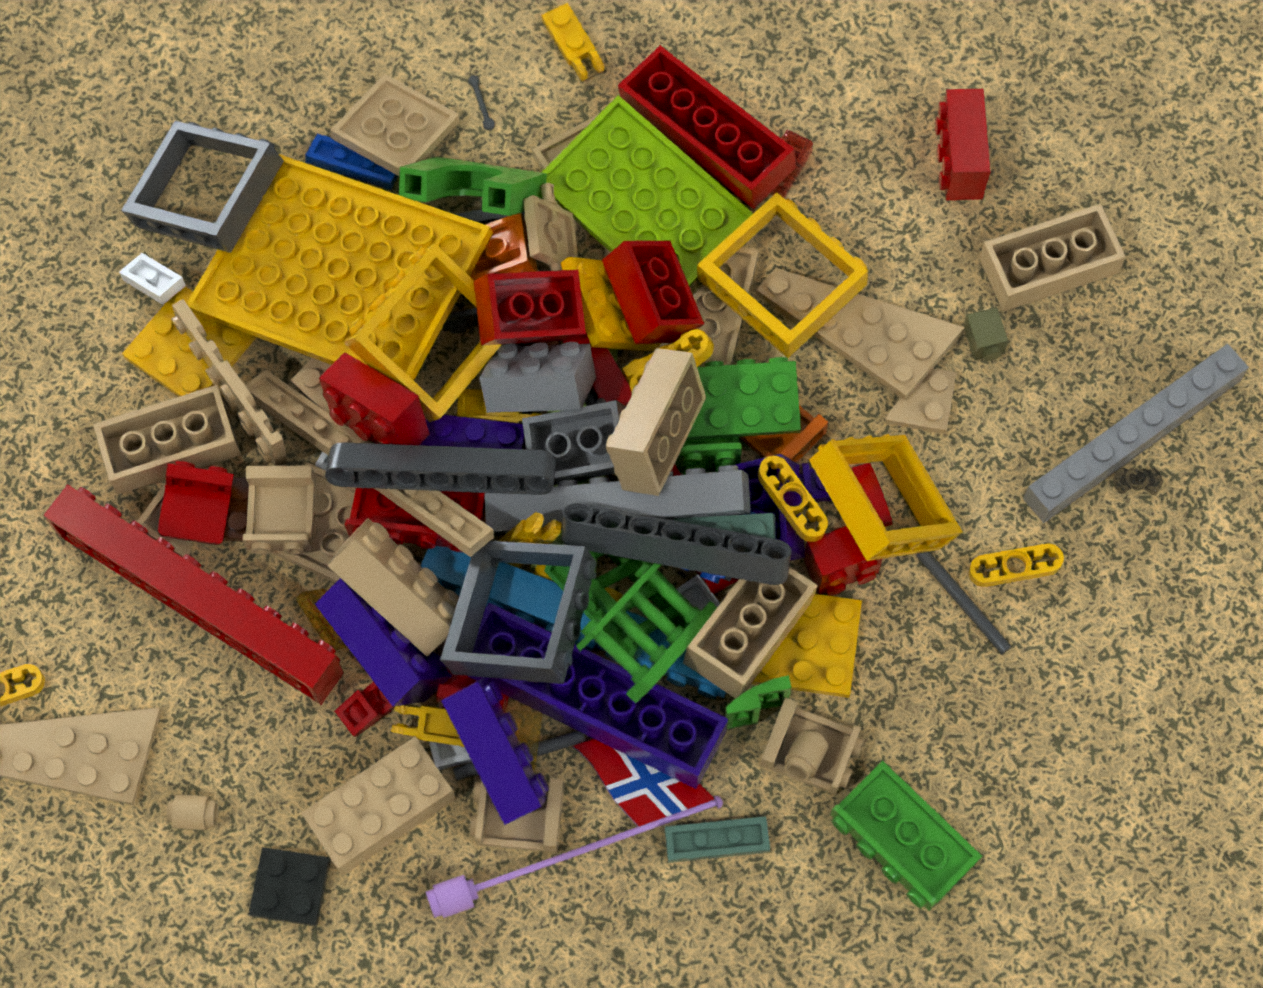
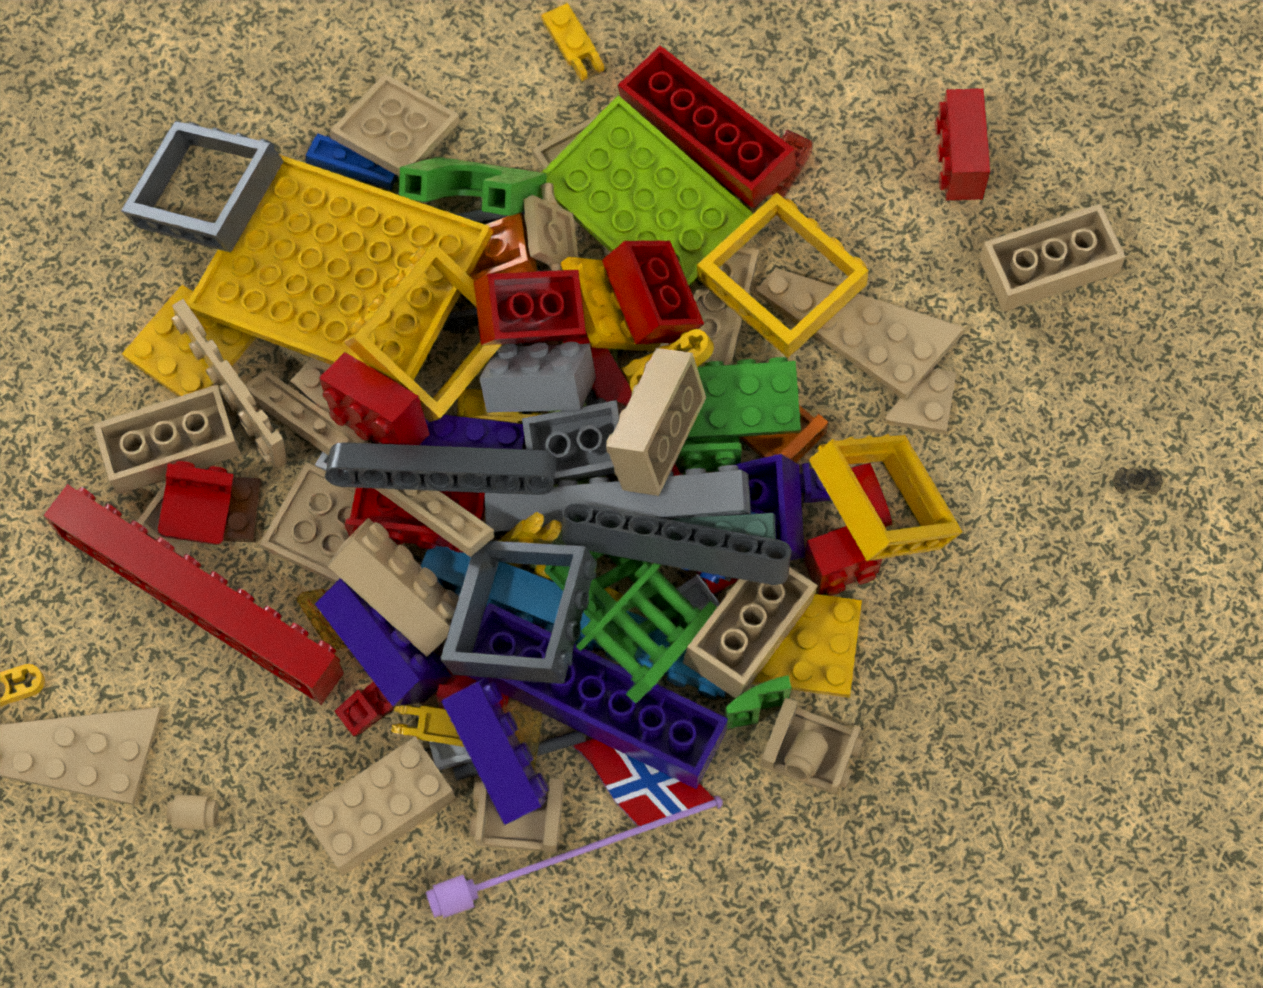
(152, 278): white plate -> none
(280, 509): tan panel -> none
(289, 886): pearl dark grey plate -> none
(488, 123): dark grey hinge -> none
(717, 839): sand green plate -> none
(814, 512): yellow beam -> none
(904, 836): bright green bracket -> none
(964, 602): dark grey bar -> none
(985, 334): olive brick -> none
(1037, 551): yellow beam -> none
(1135, 433): light grey brick -> none

